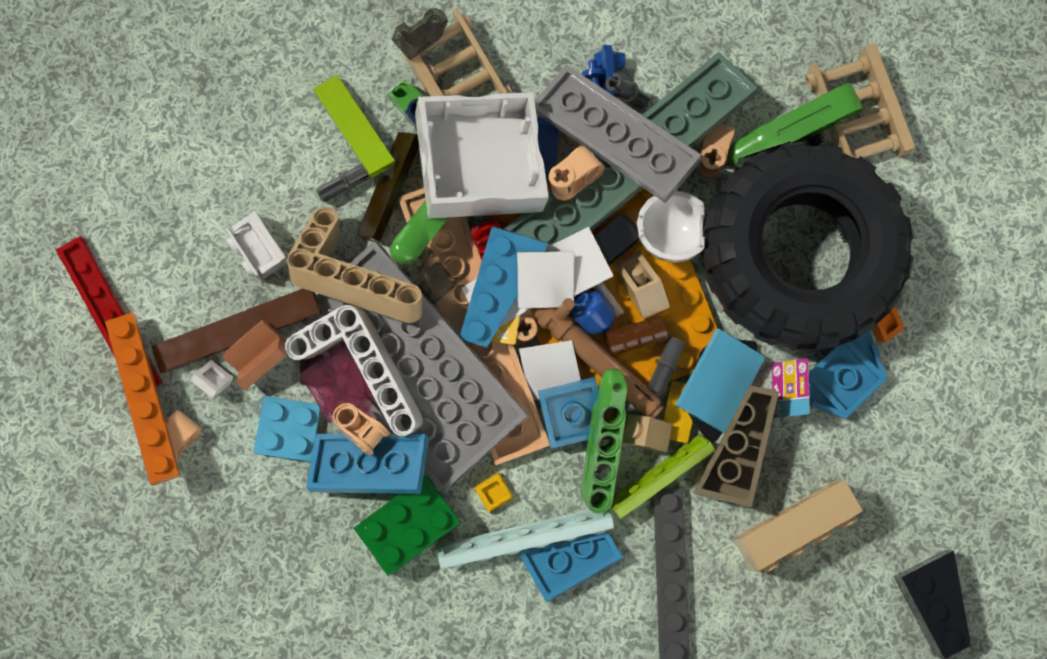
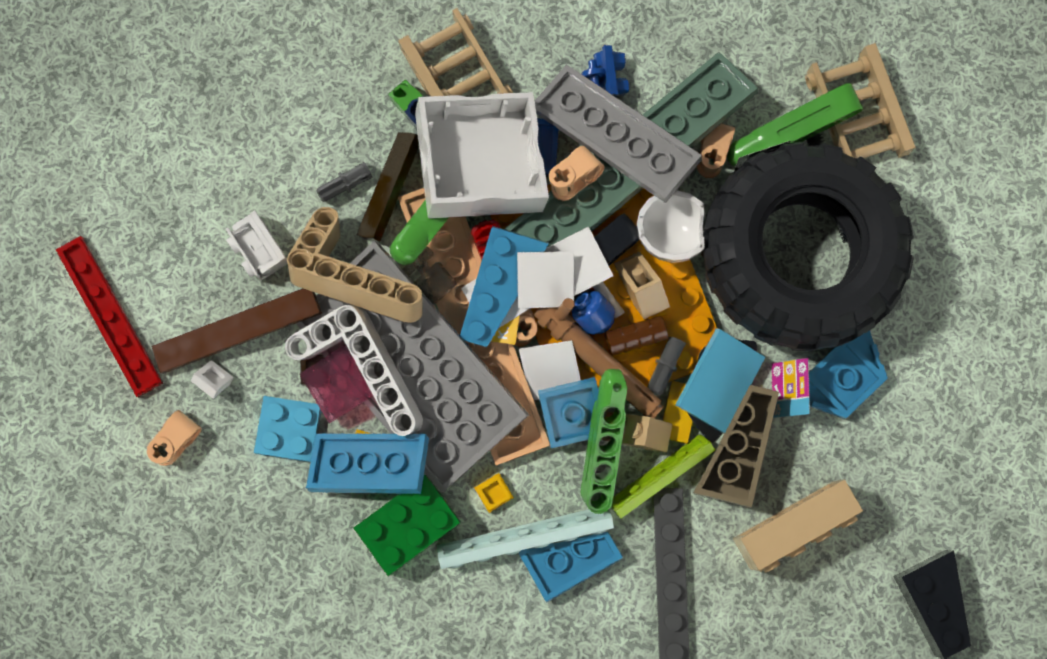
(143, 399): orange plate -> none
(255, 353): nougat panel -> none
(354, 126): lime tile -> none
(362, 431): light nougat piece -> none
(421, 34): clear smoke leg -> none
(627, 91): dark grey axle -> none
(888, 326): orange plate -> none

